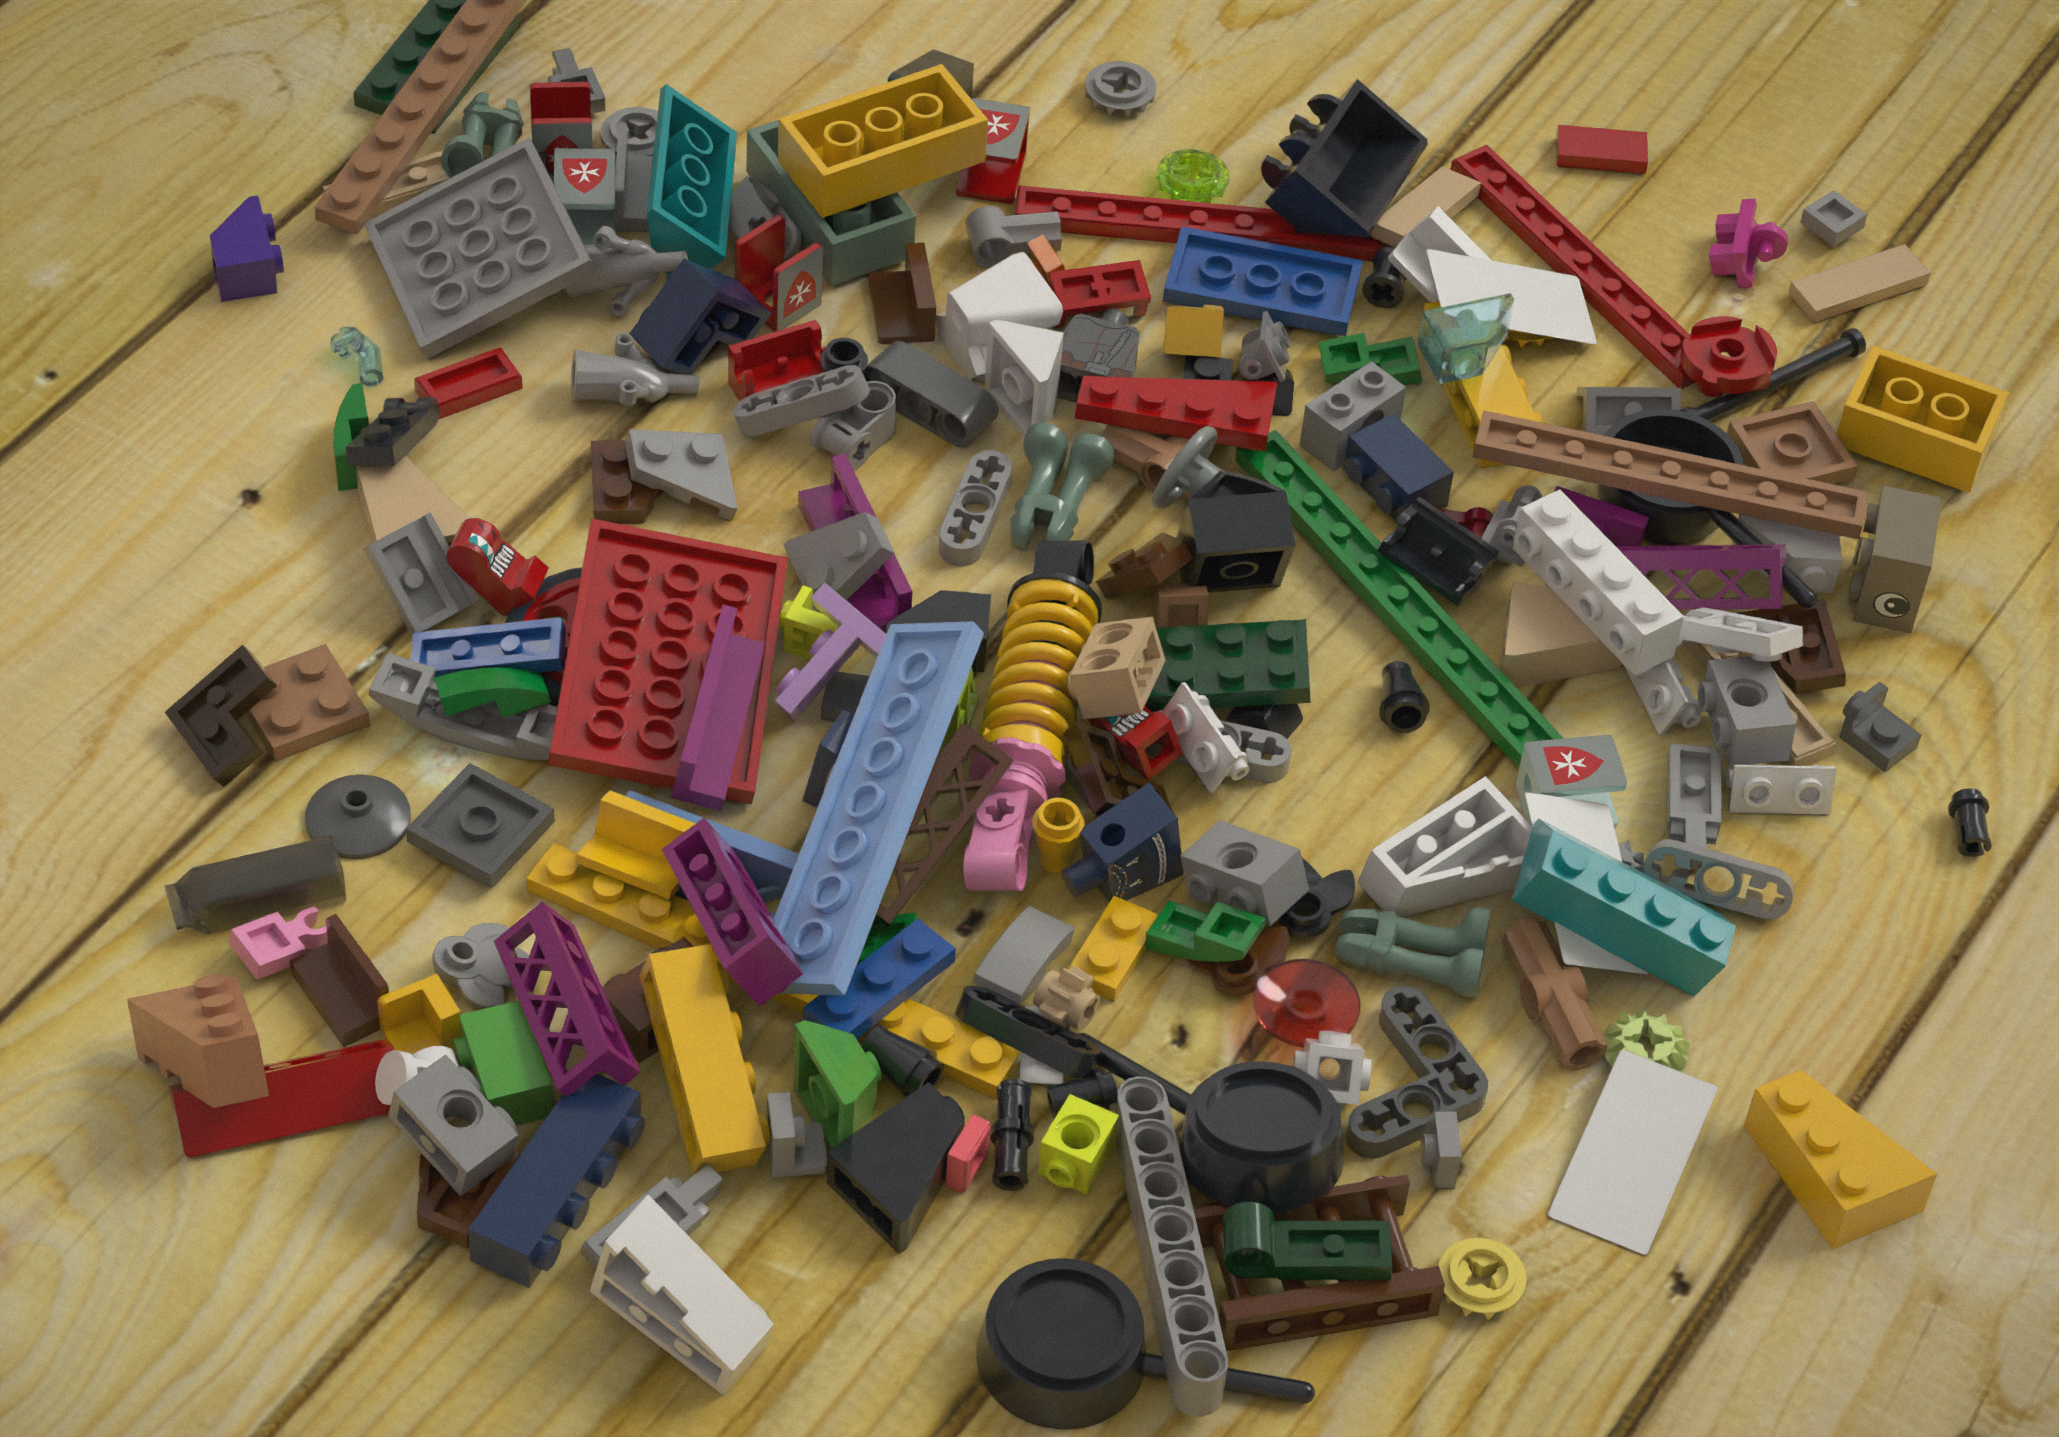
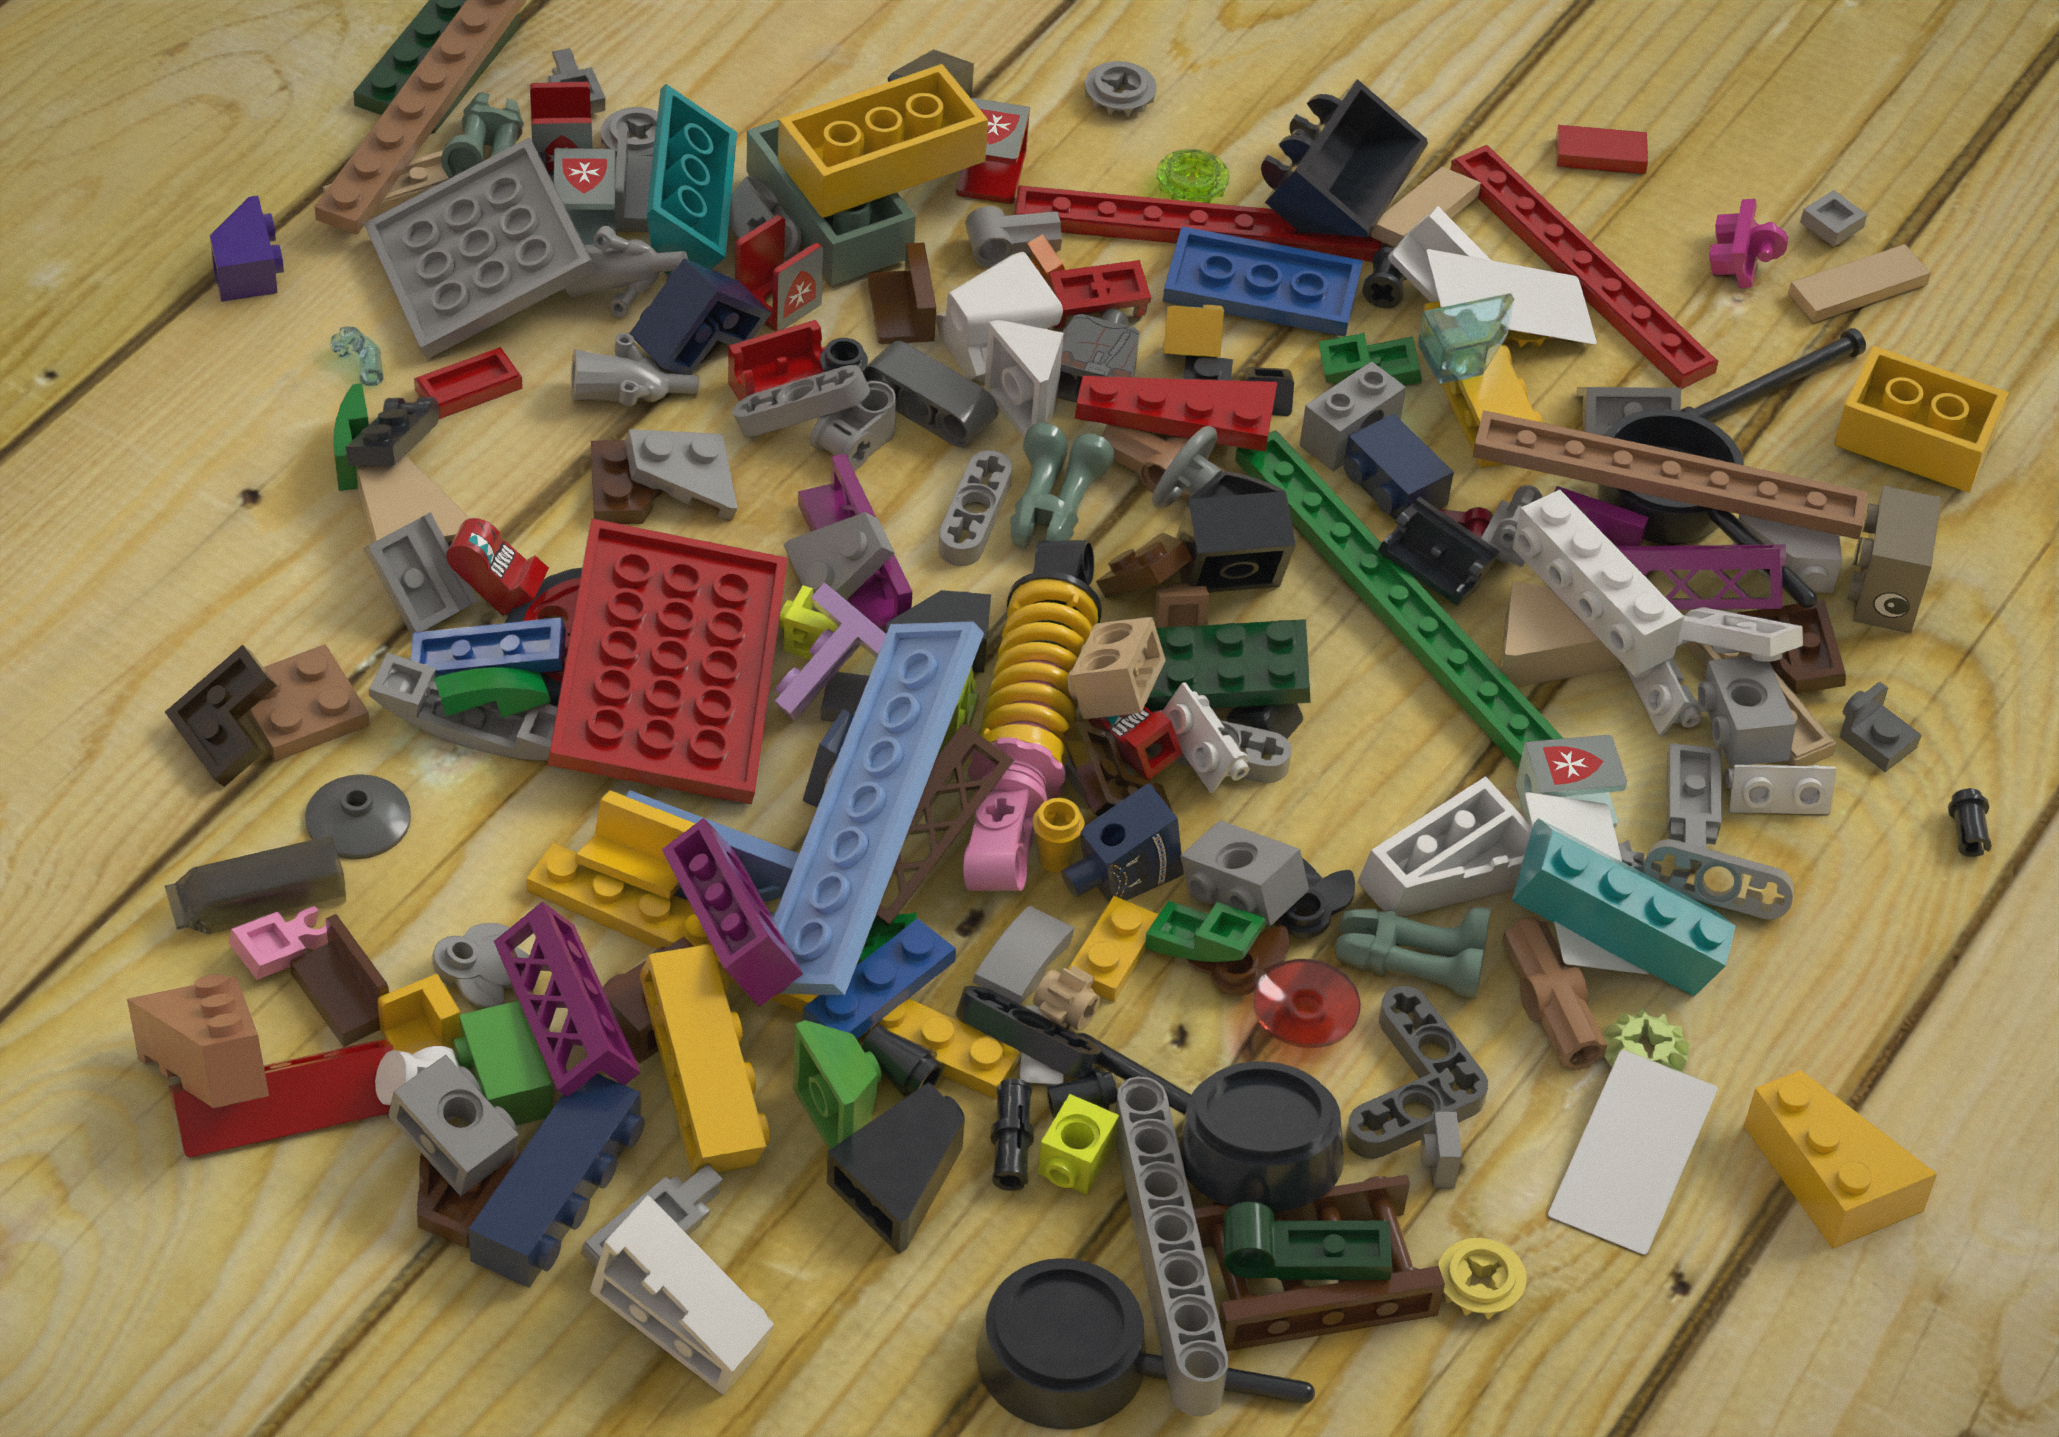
(480, 825): dark grey plate -> none
(718, 716): magenta fence -> none
(793, 1145): light grey bracket -> none
(968, 1154): coral tile -> none
(1265, 350): light grey hinge -> none
(1353, 1070): white brick -> none
(1402, 700): black cone -> none
(1746, 369): red plate -> none
(1793, 443): medium nougat plate -> none

